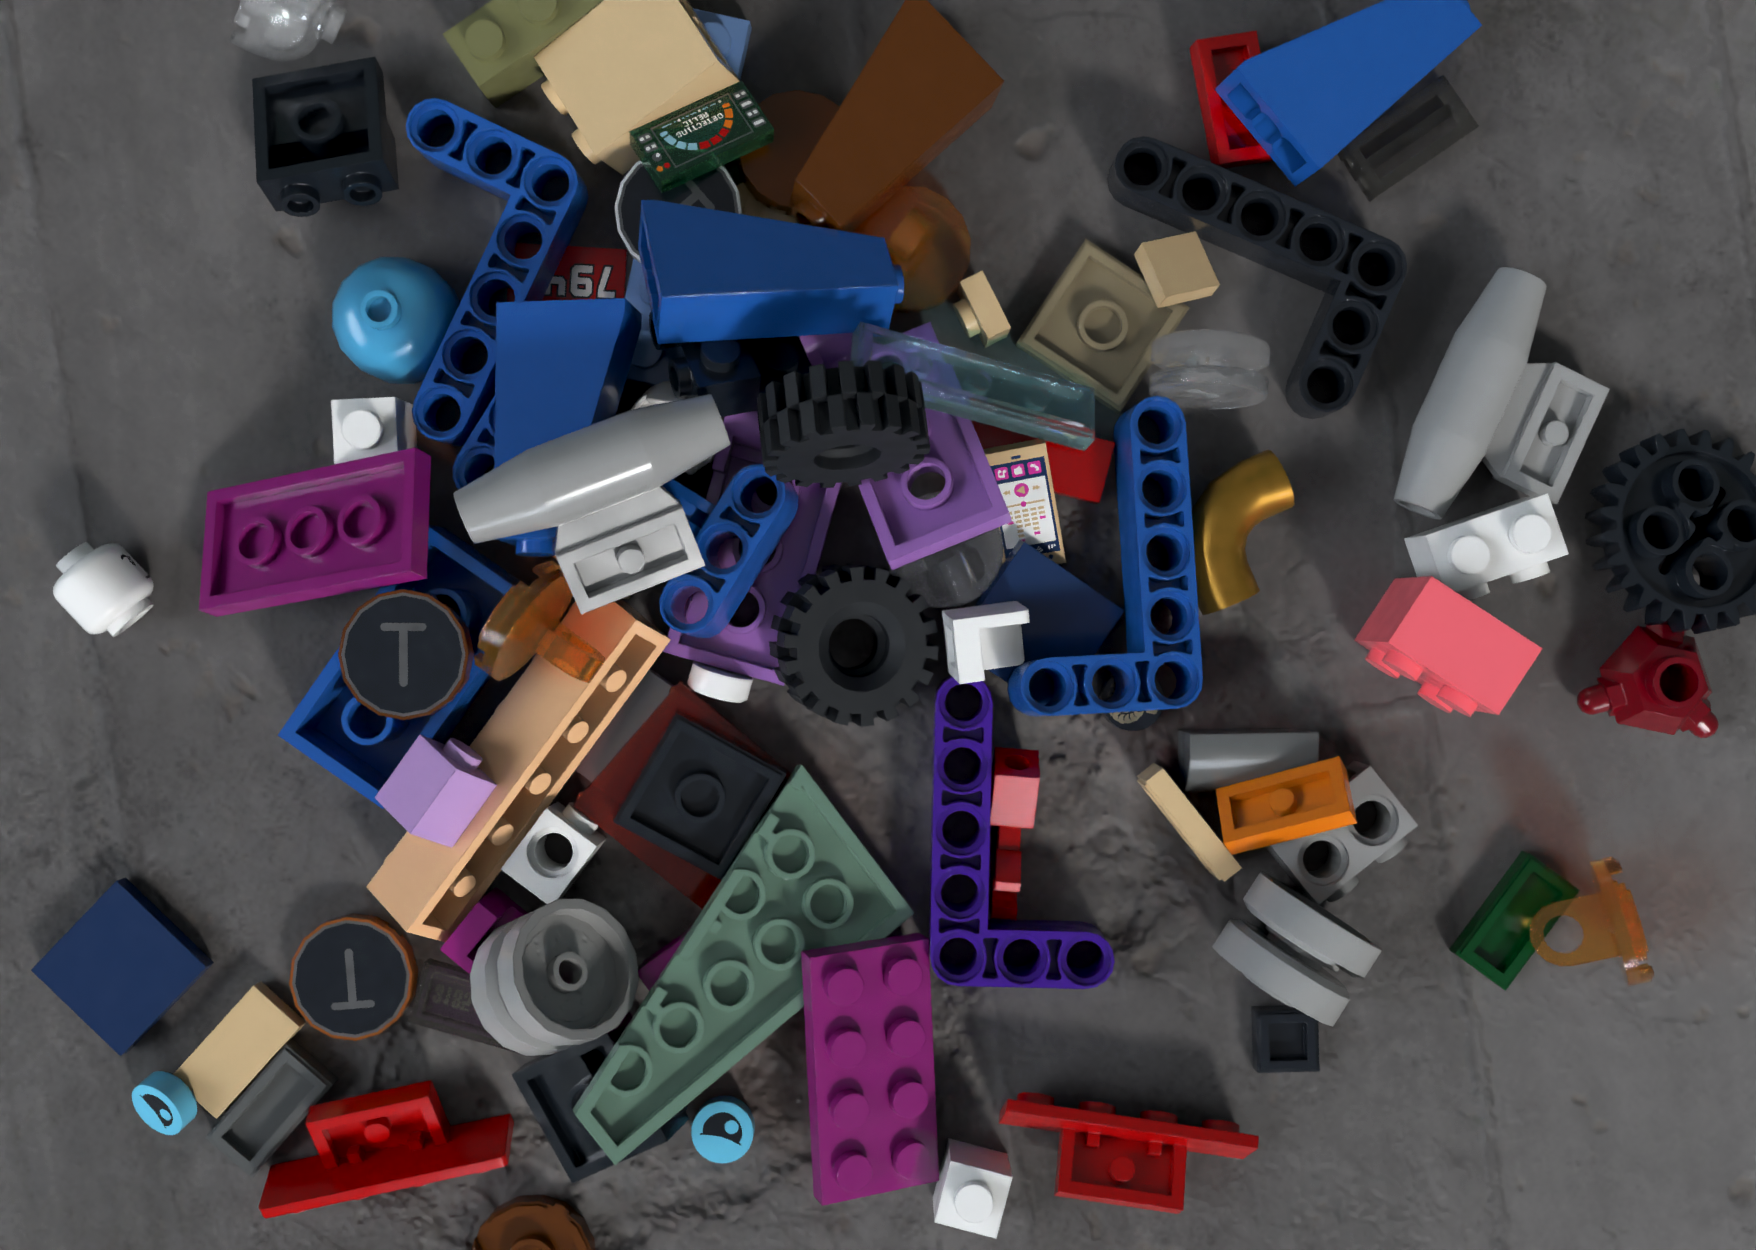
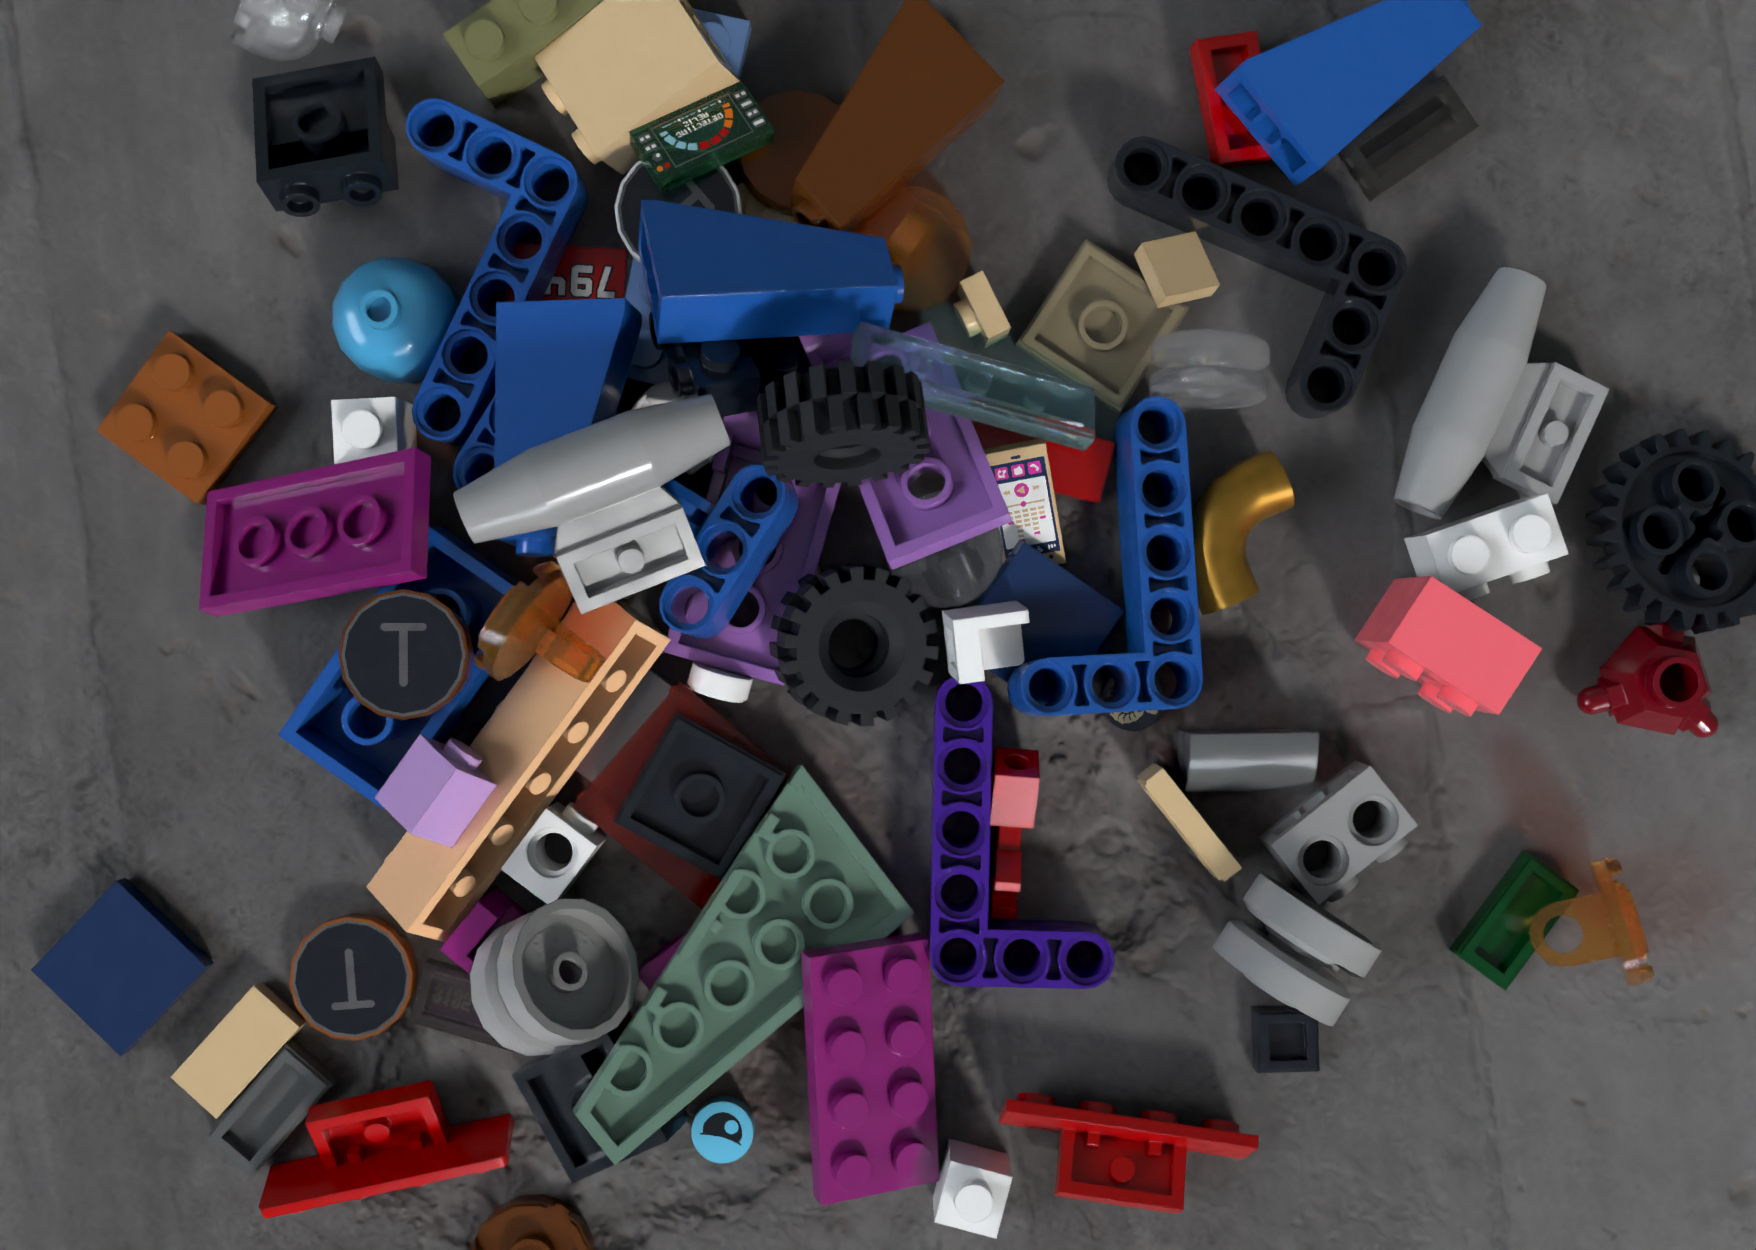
(103, 588): white head -> none
(164, 1102): medium azure tile -> none
(186, 417): none -> dark orange plate
(1285, 806): orange plate -> none

